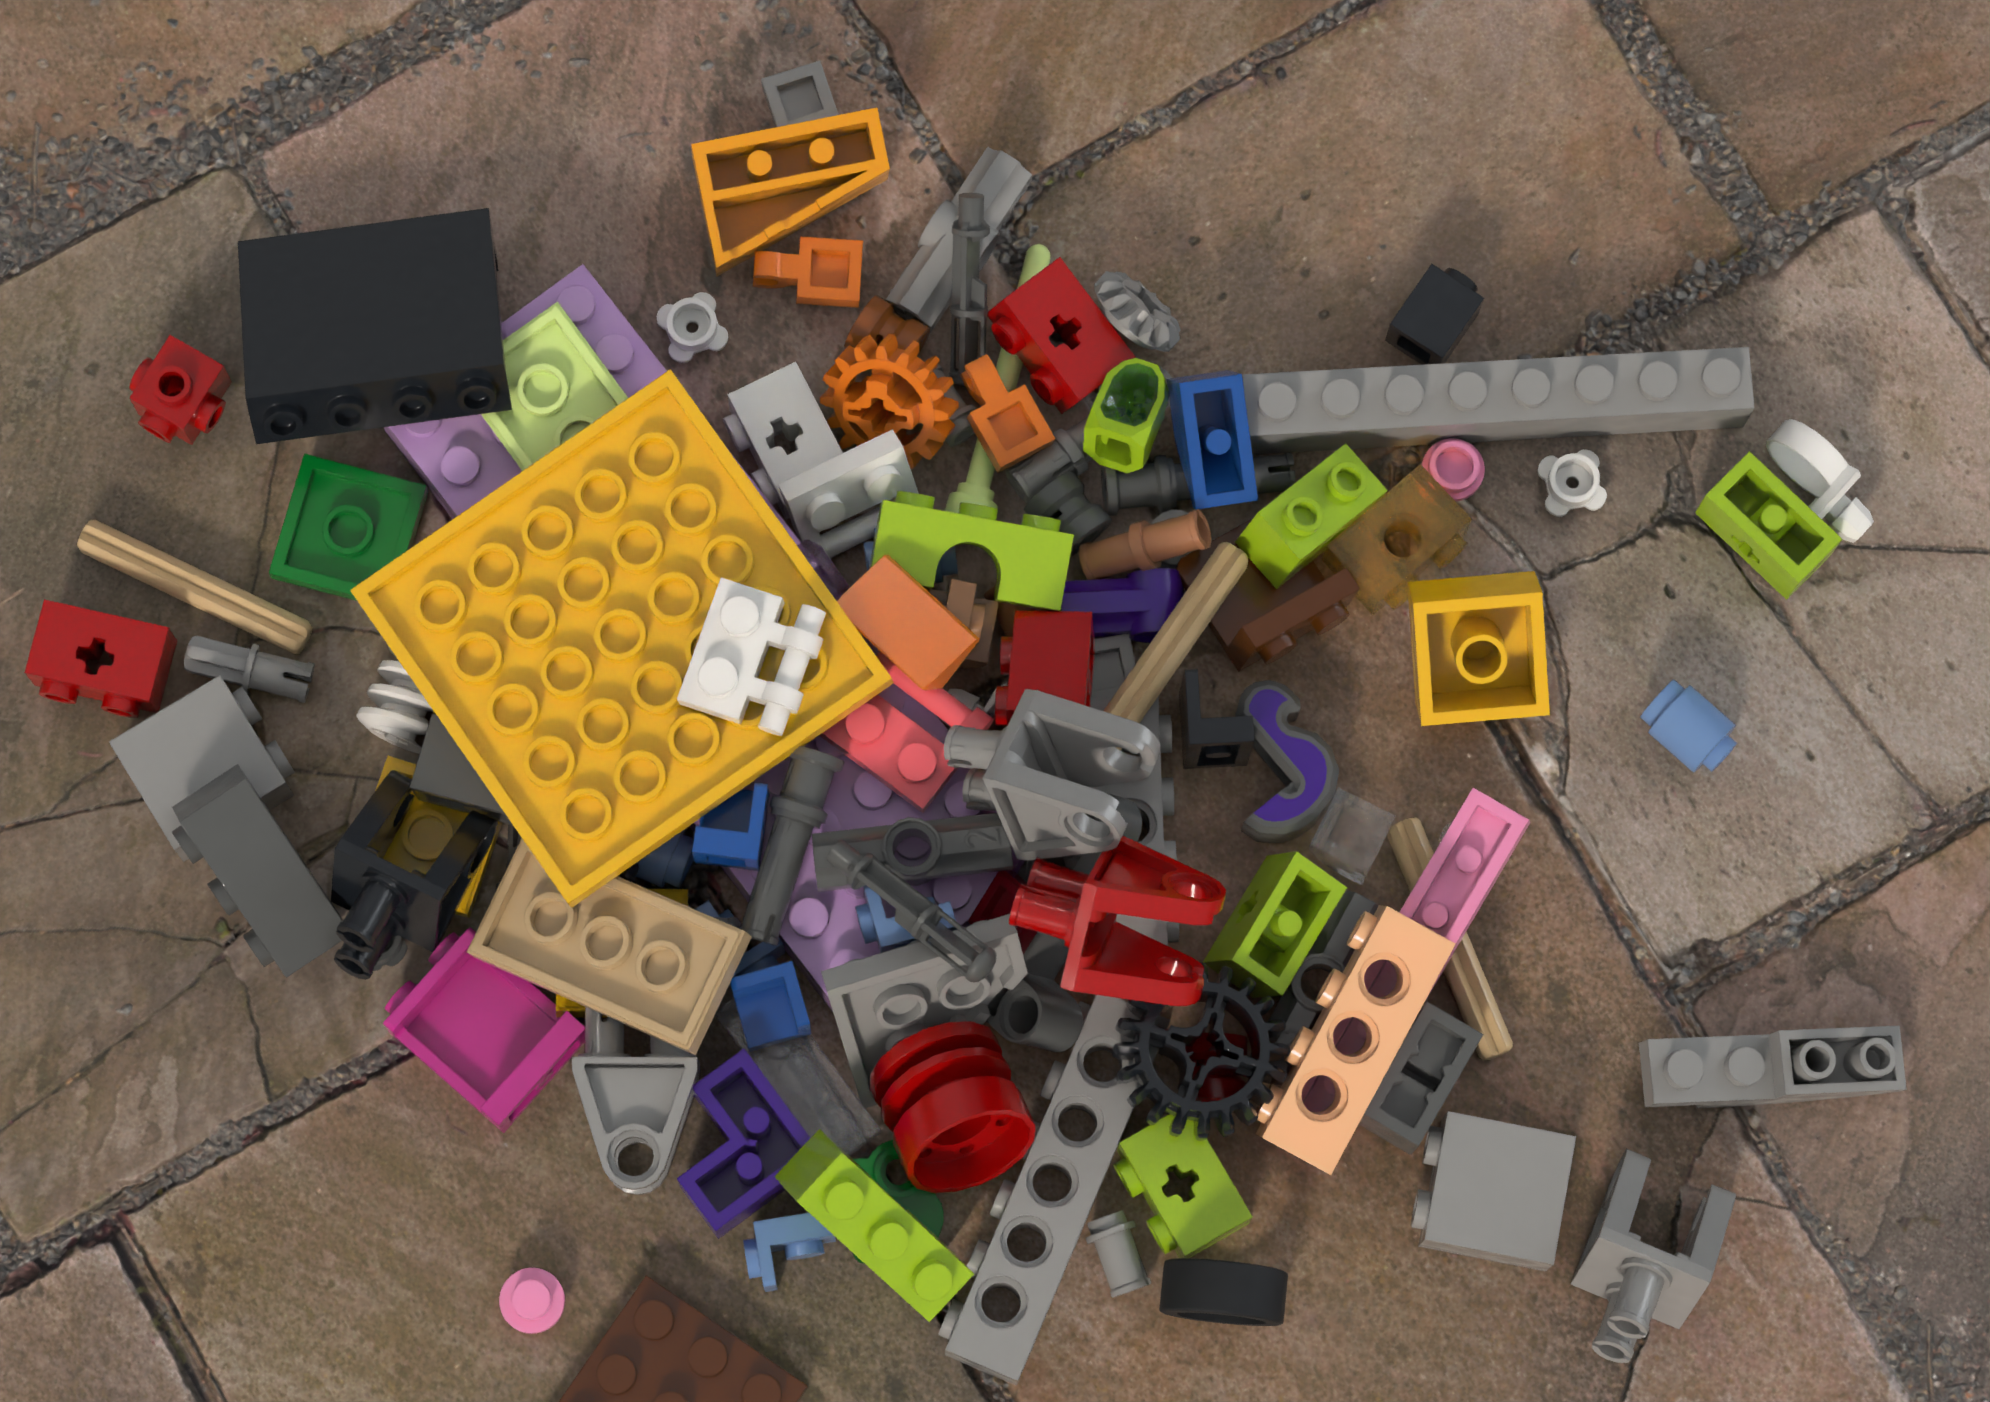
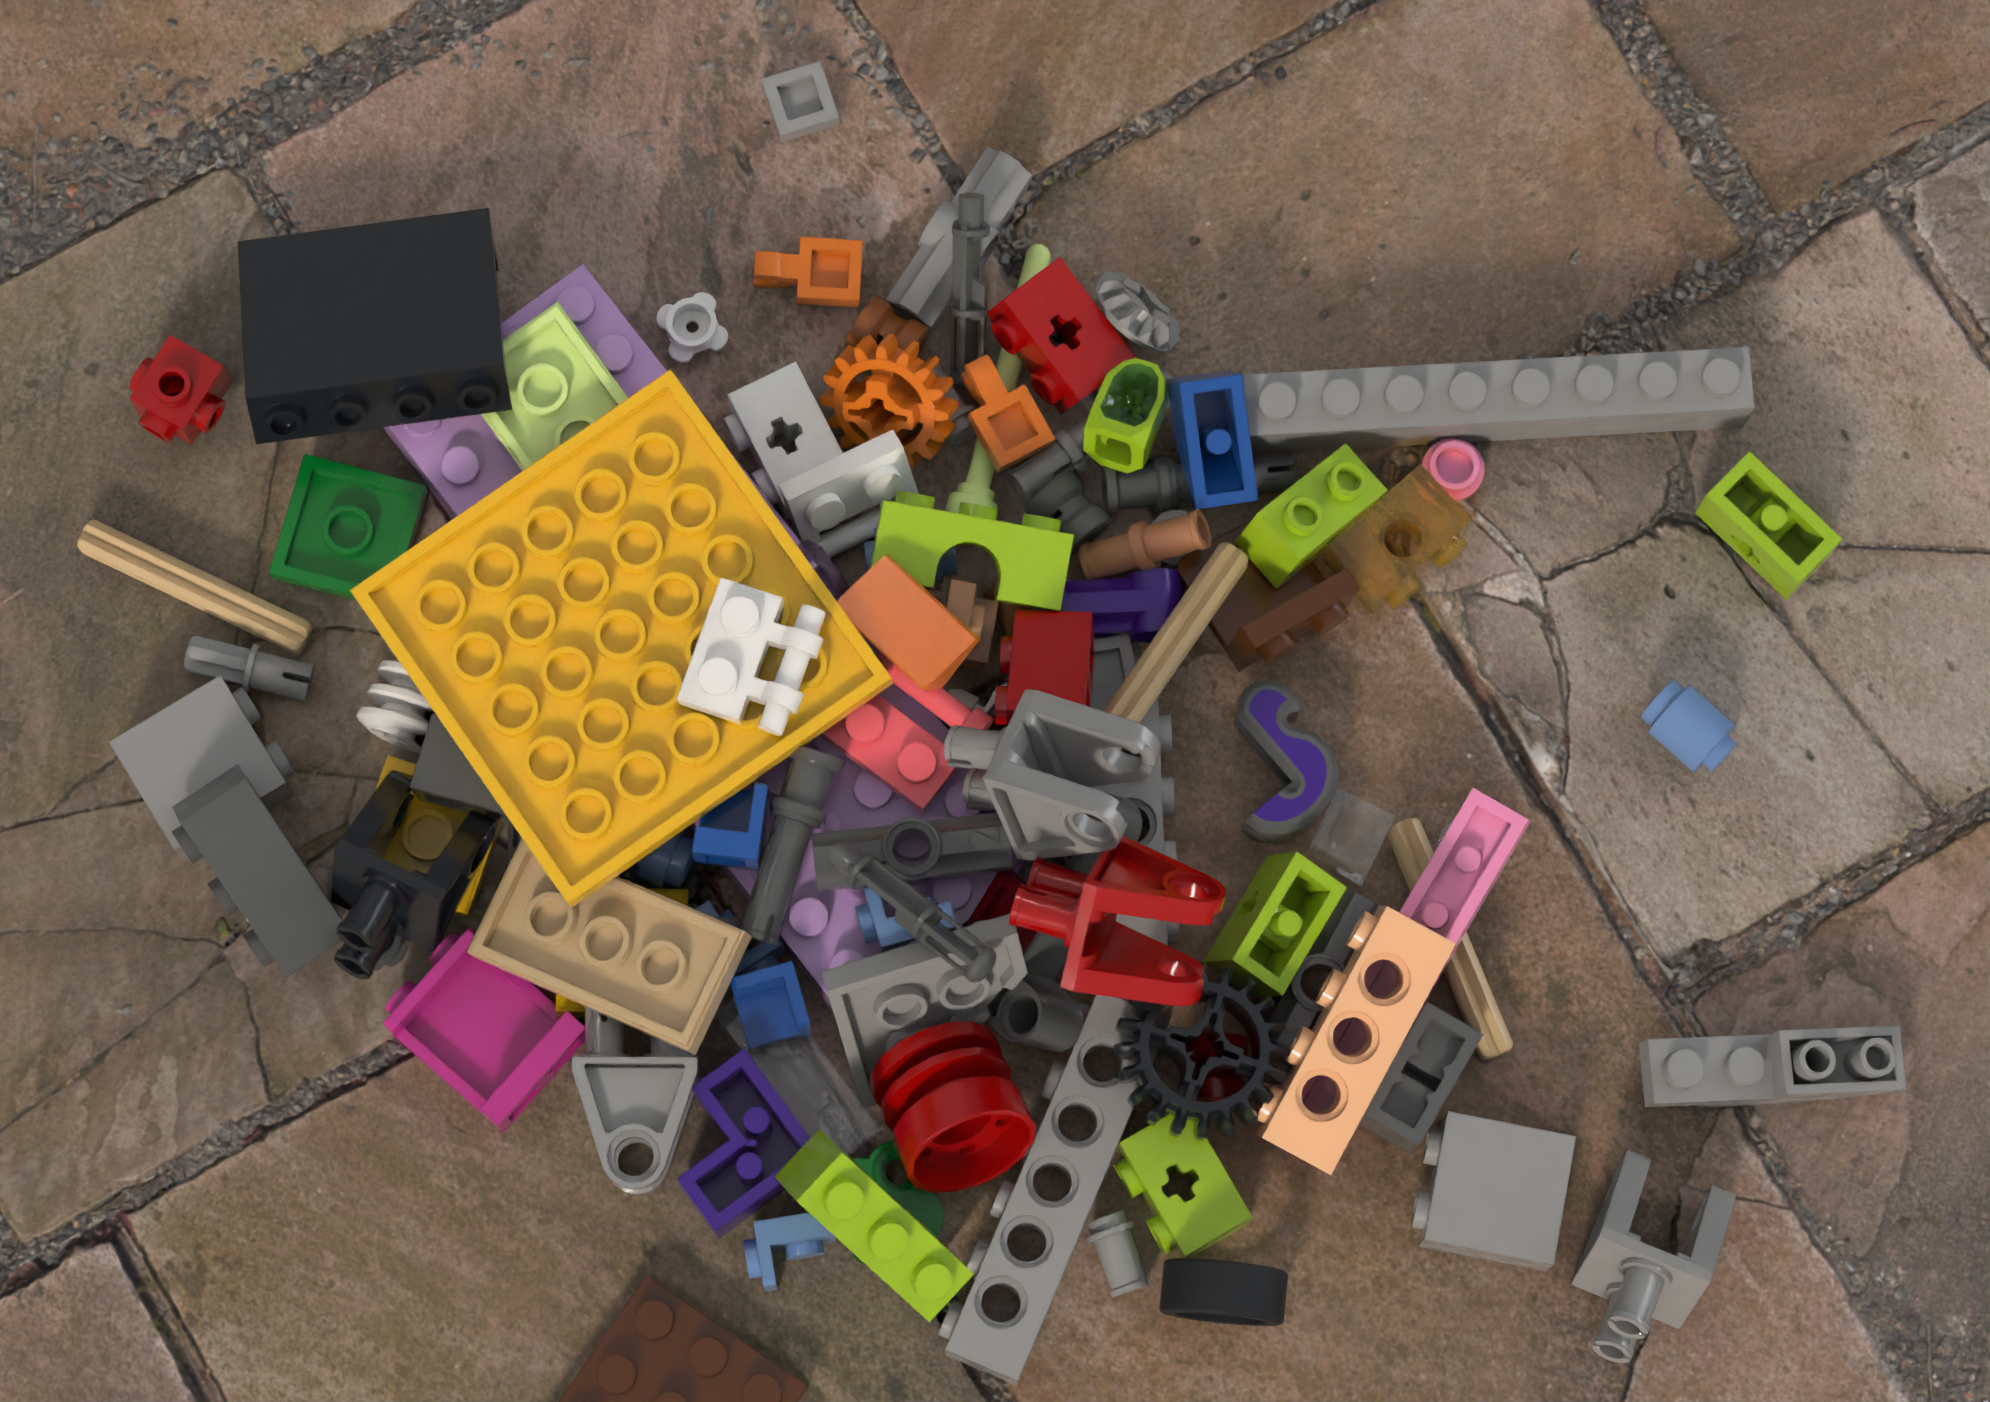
(73, 635): red brick -> none
(532, 1300): bright pink plate -> none
(784, 178): light orange wedge -> none
(1211, 740): black panel -> none
(1435, 316): black brick -> none
(1478, 648): yellow brick -> none
(1582, 467): white plate -> none
(1823, 473): white piece -> none

